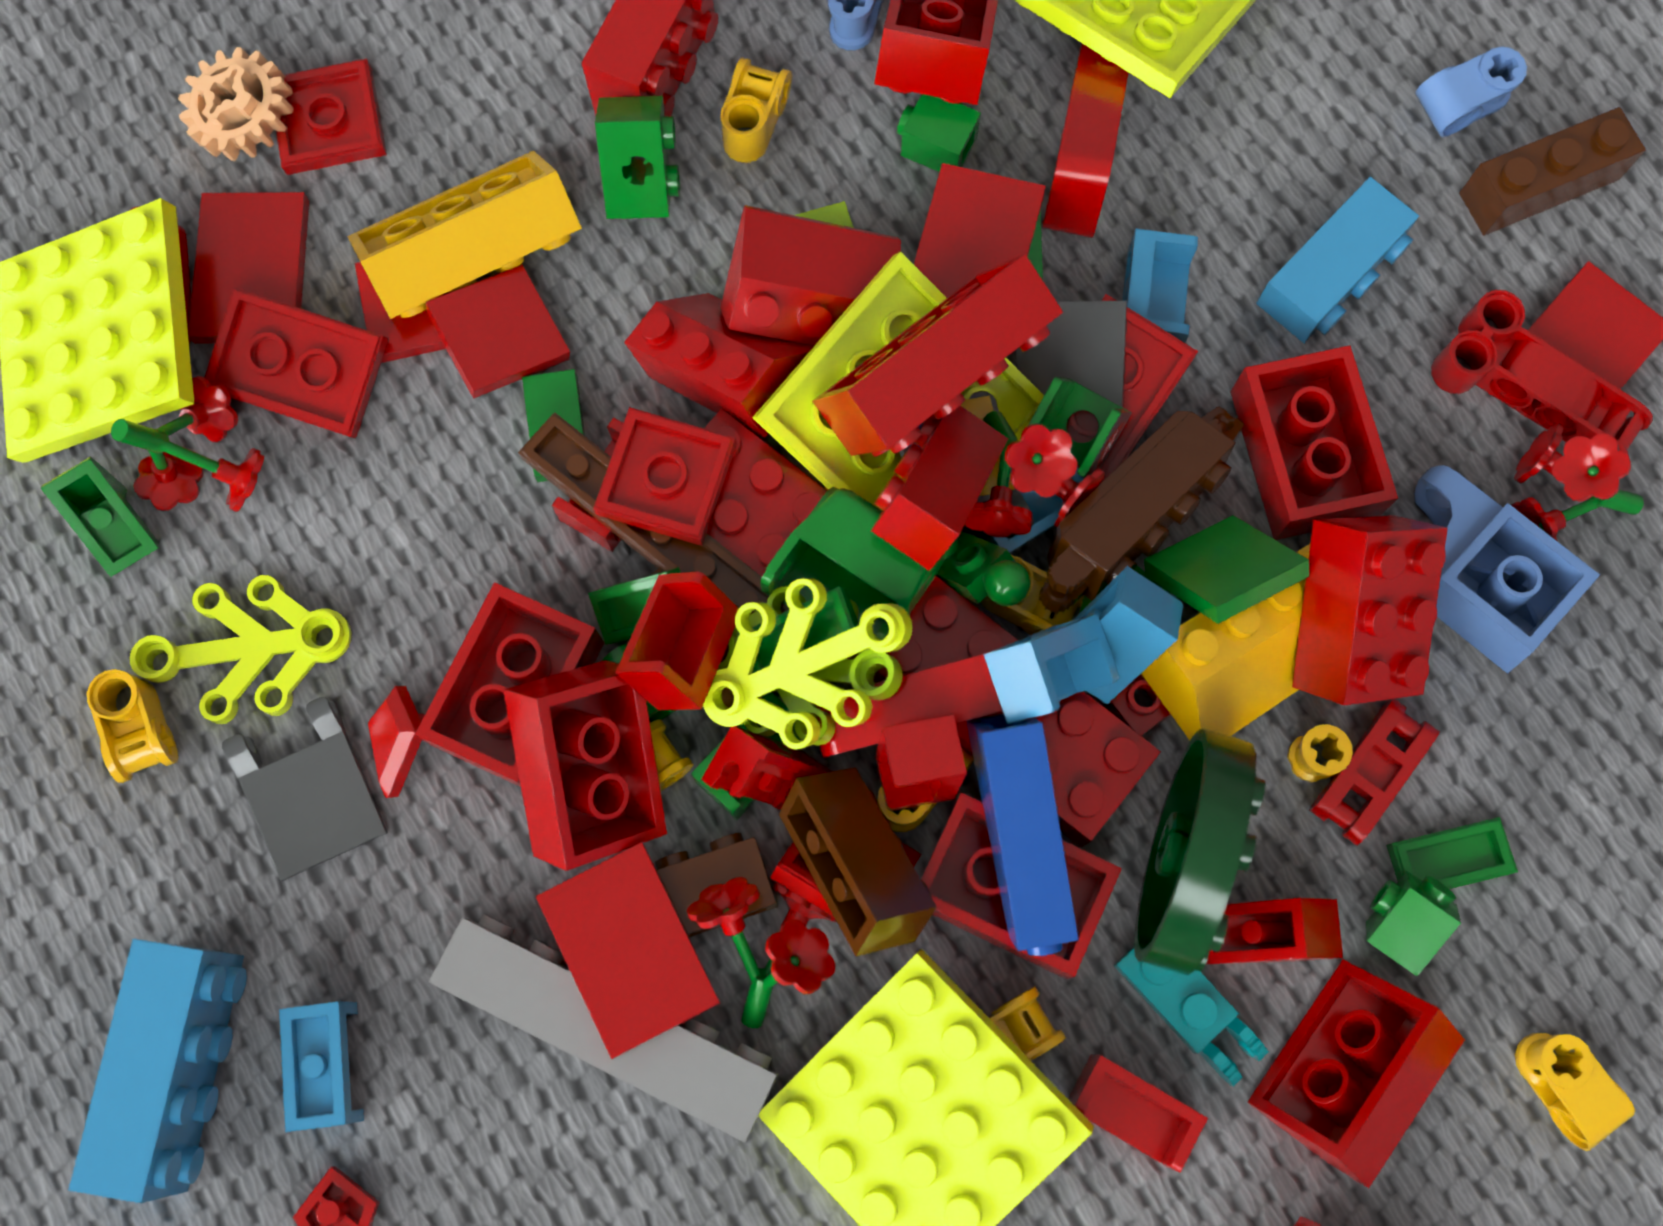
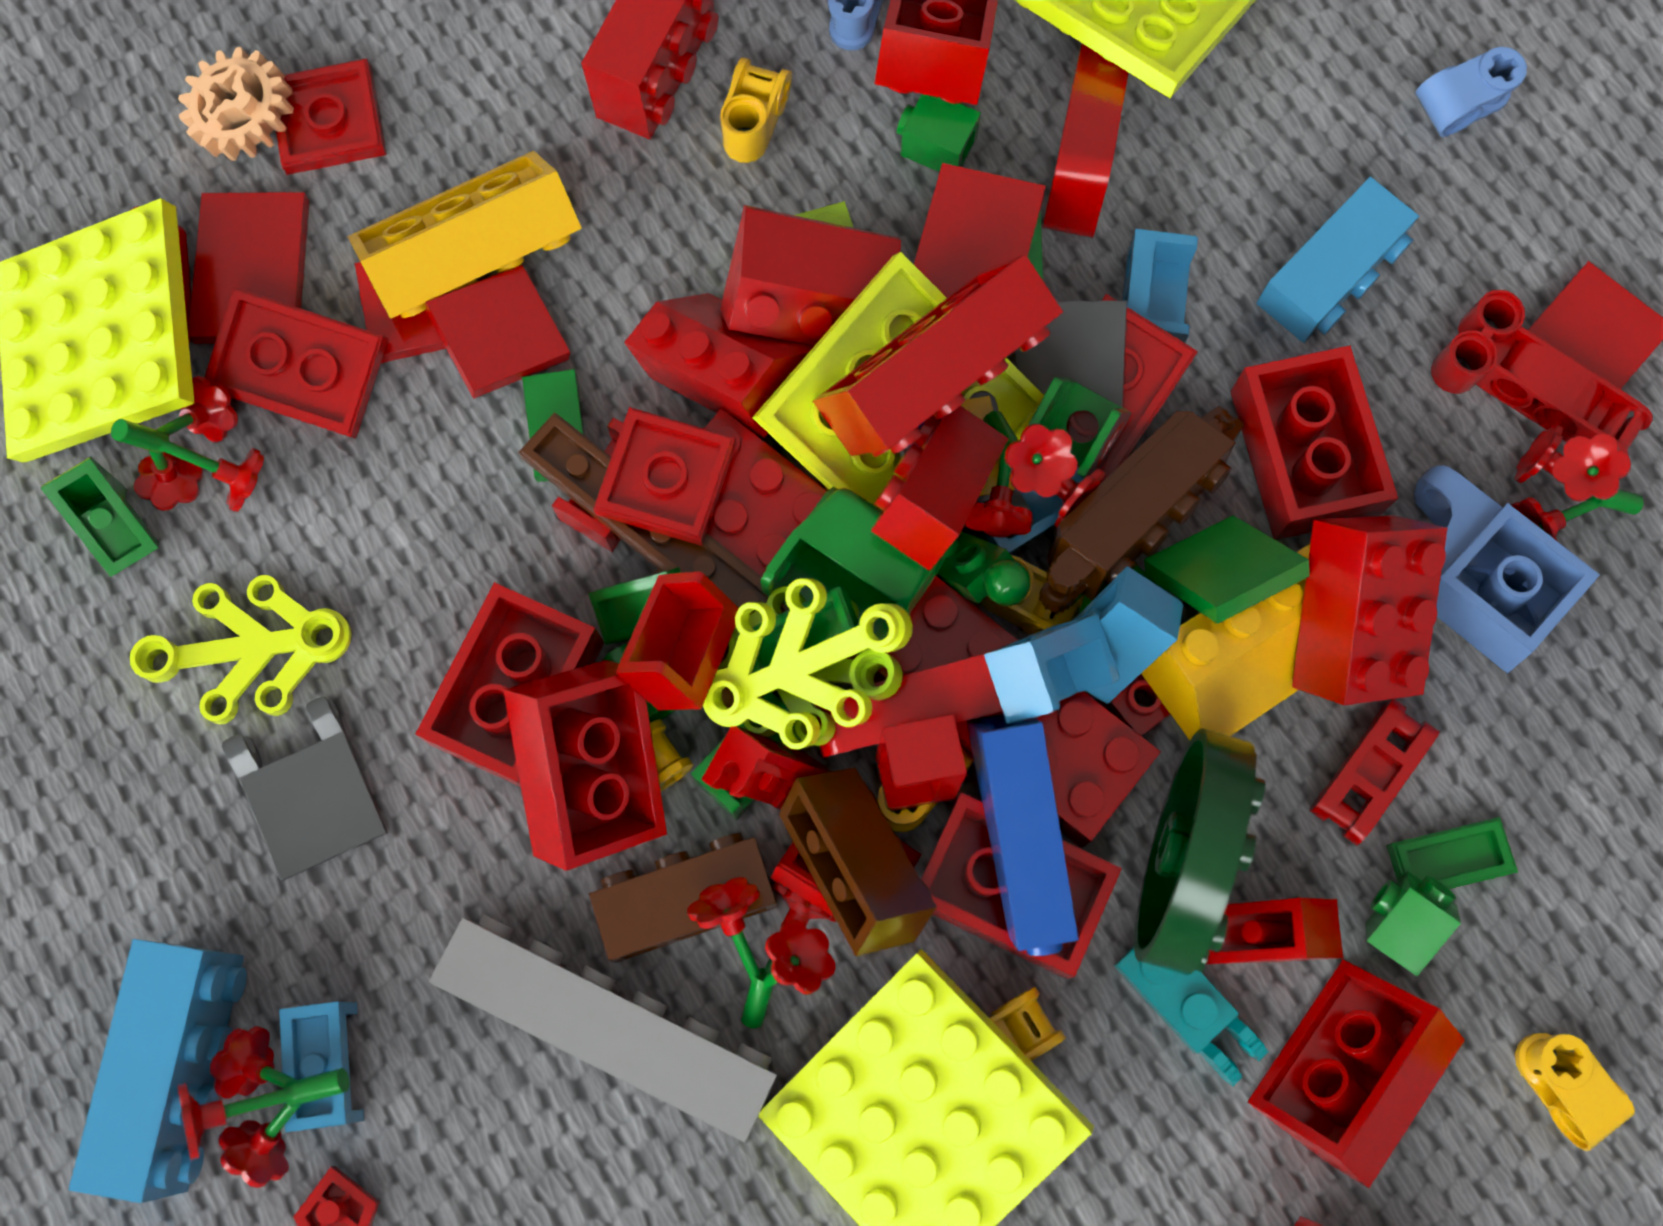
(137, 733): yellow piece -> none
(239, 1068): none -> red plant
(394, 739): red piece -> none
(627, 950): red tile -> none
(631, 129): green brick -> none
(1137, 1112): red panel -> none
(1336, 750): yellow bush -> none
(1551, 171): reddish brown brick -> none

